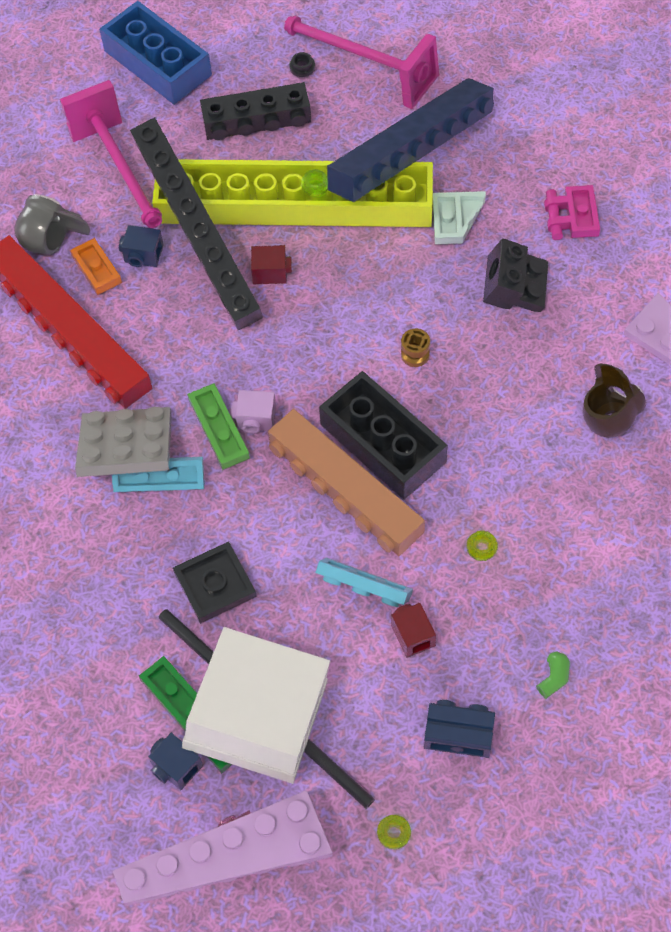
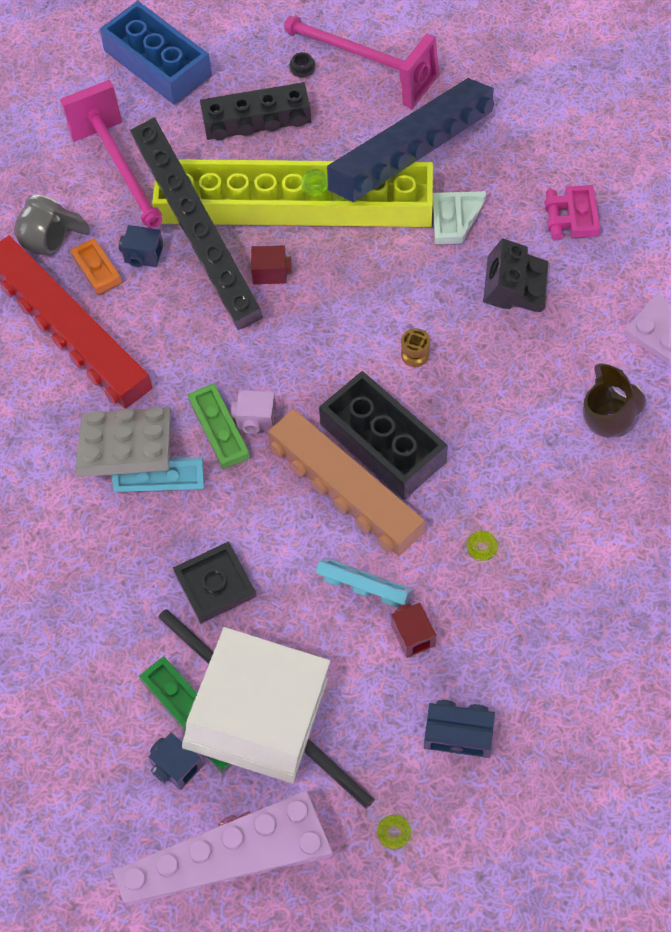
(559, 674): bright green arm -> none

